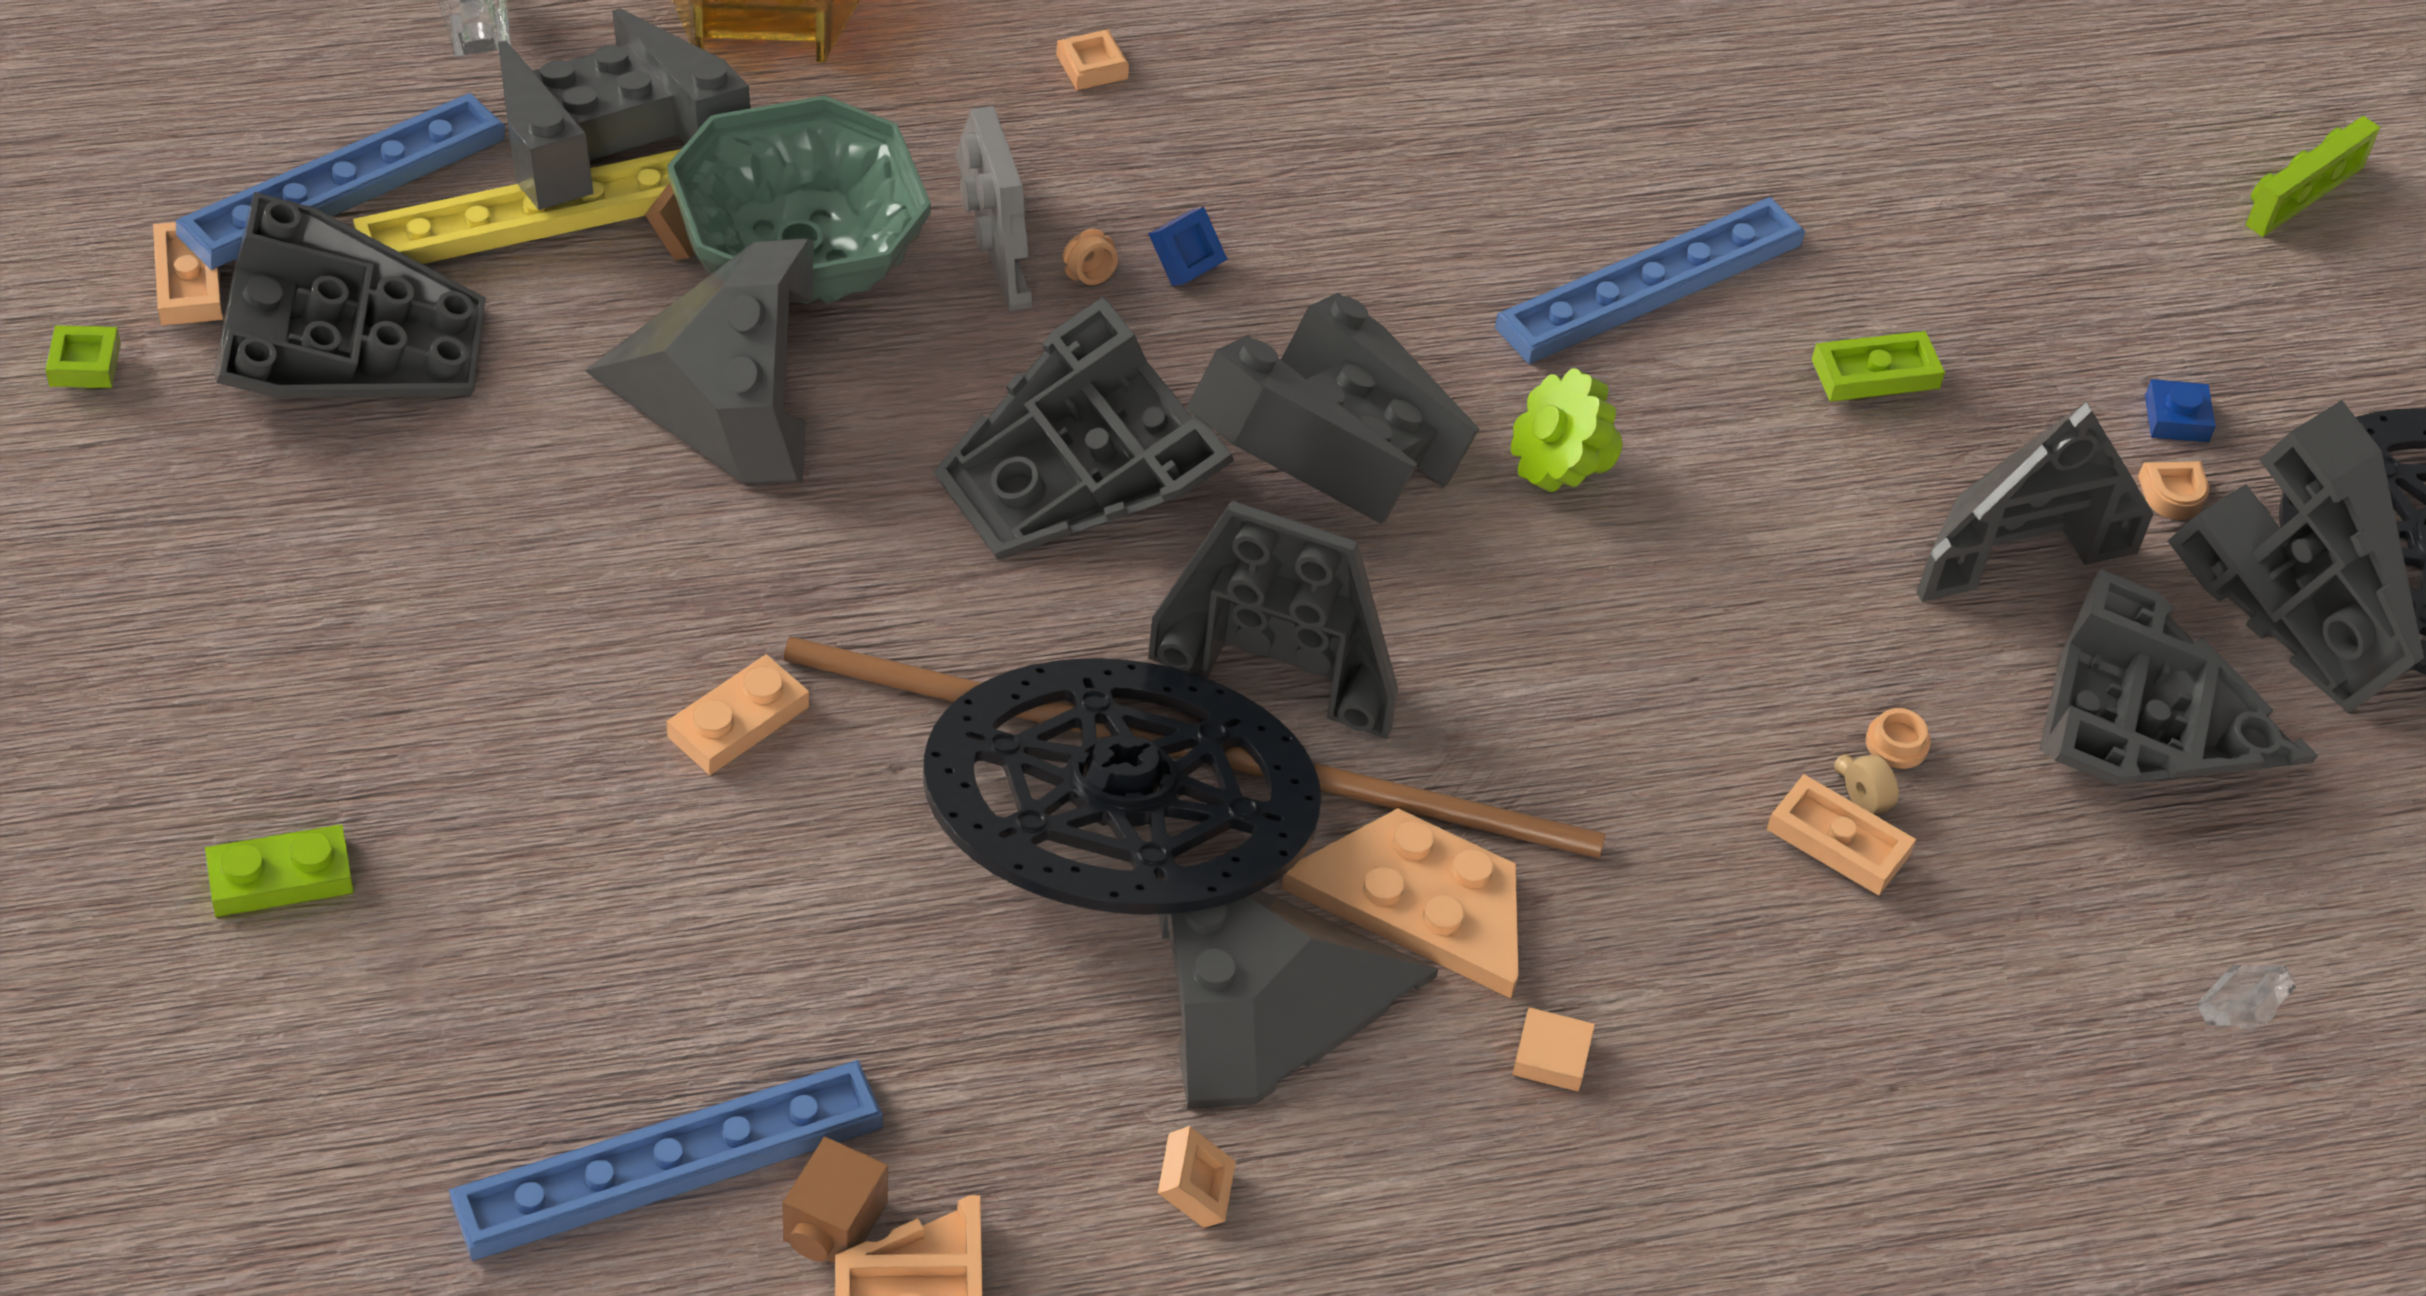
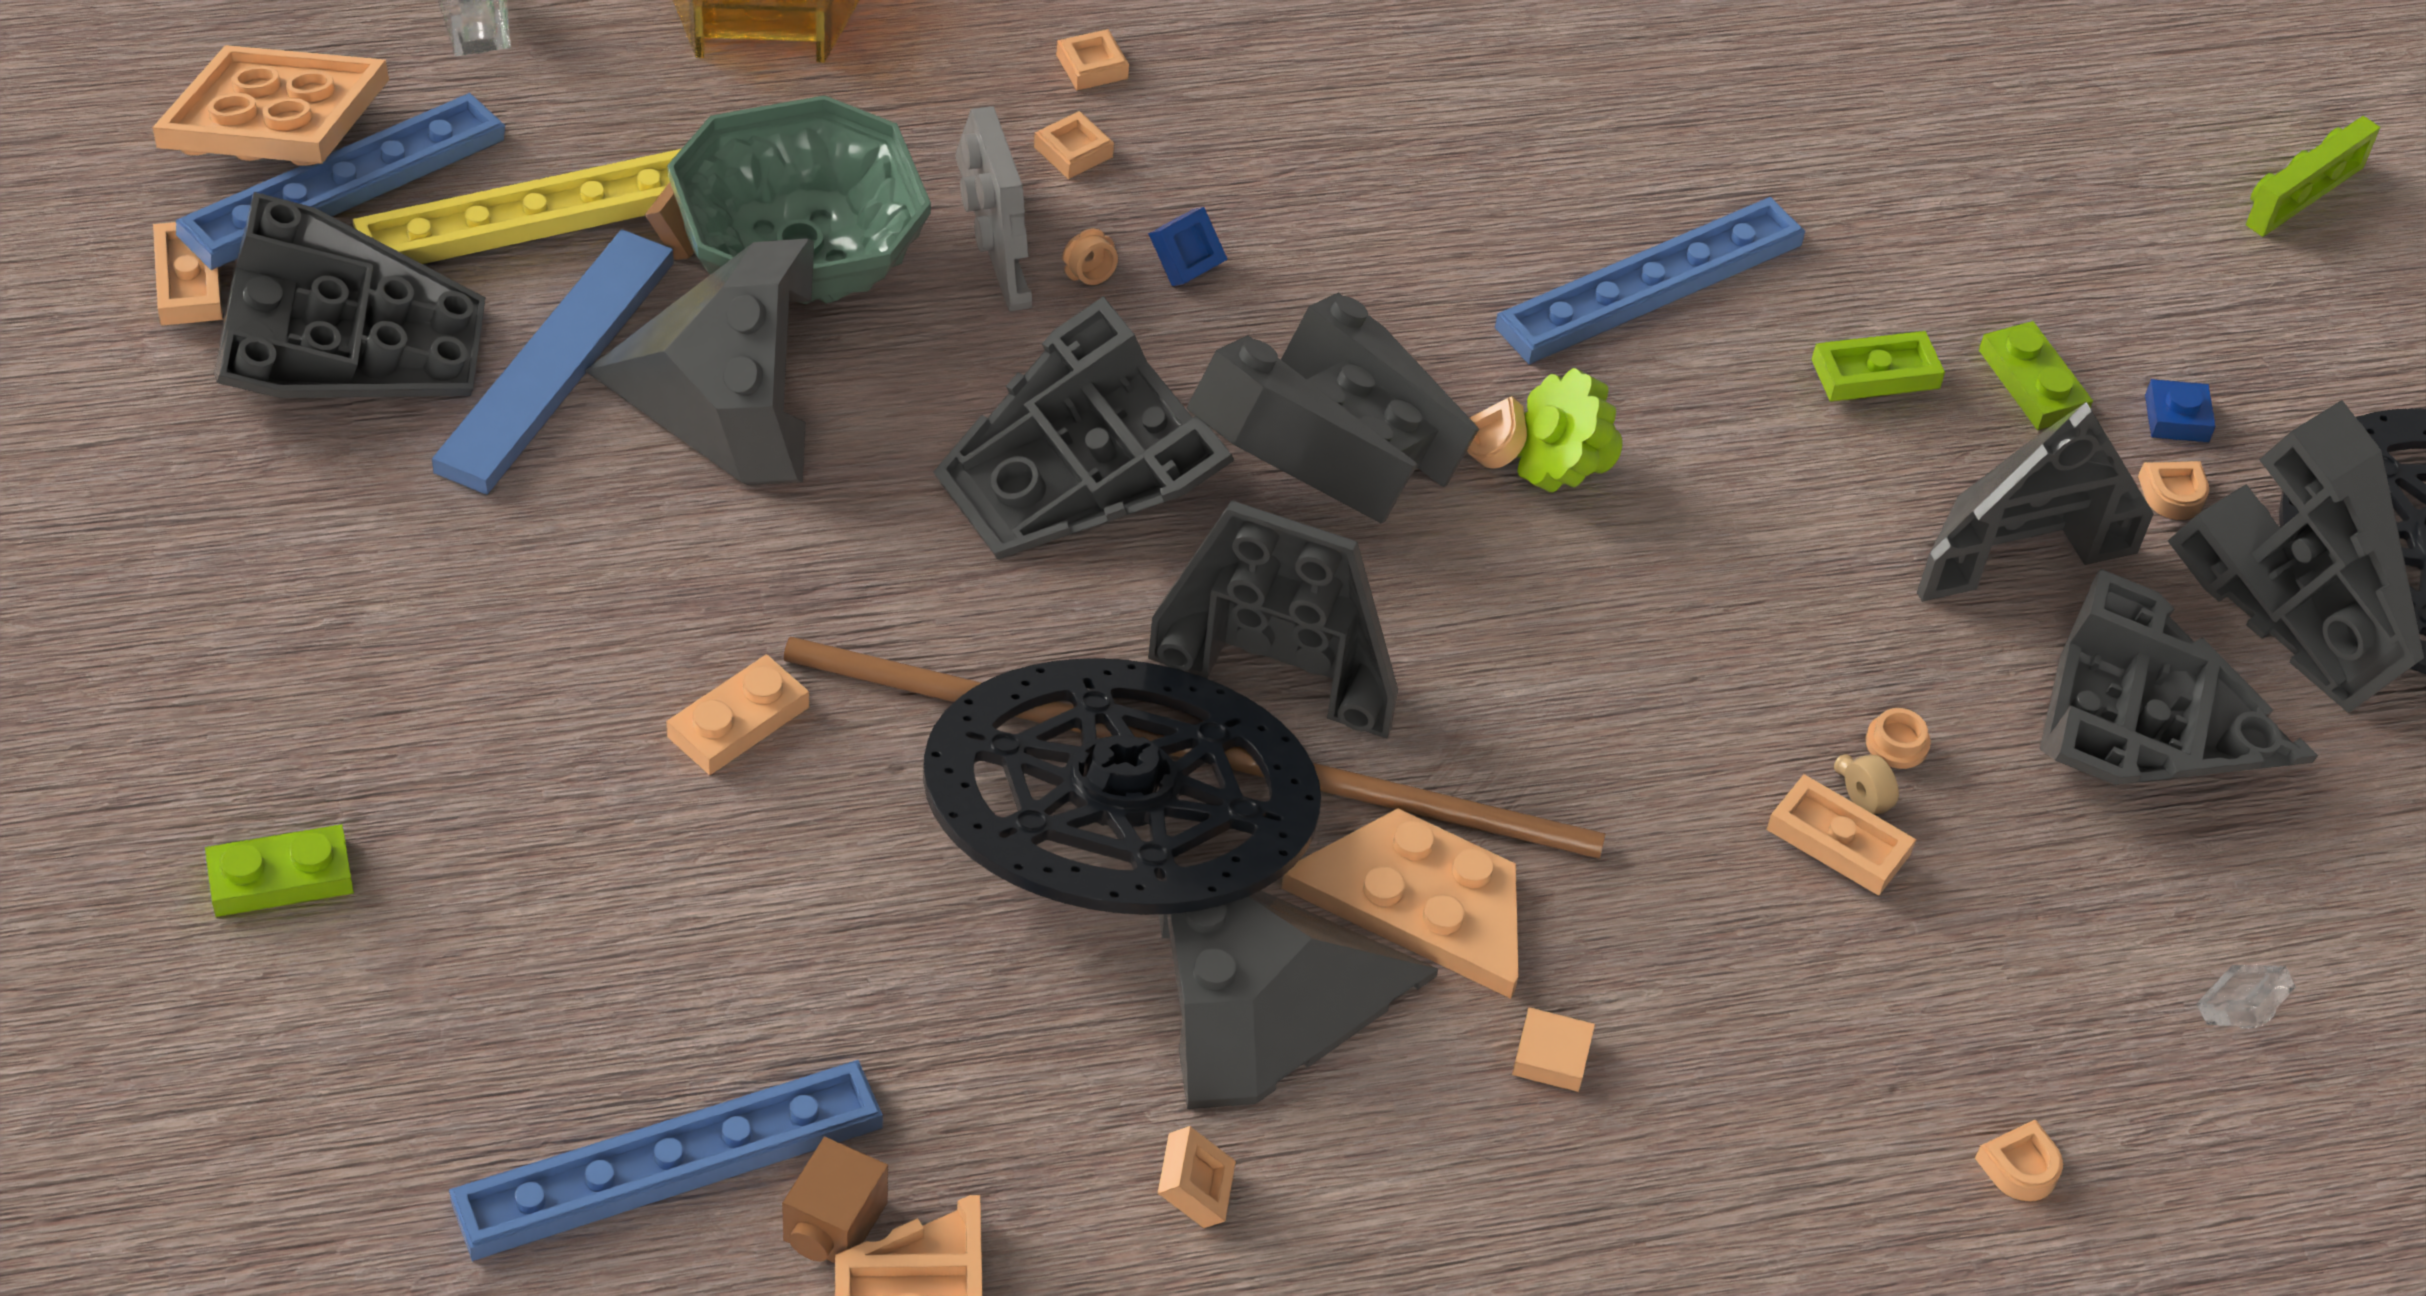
(83, 356): lime plate -> none
(271, 105): none -> light nougat plate
(552, 362): none -> medium blue tile
(608, 104): dark grey wedge -> none
(1073, 145): none -> light nougat tile
(1500, 434): none -> light nougat tile
(2022, 1162): none -> light nougat tile
(2033, 373): none -> lime plate

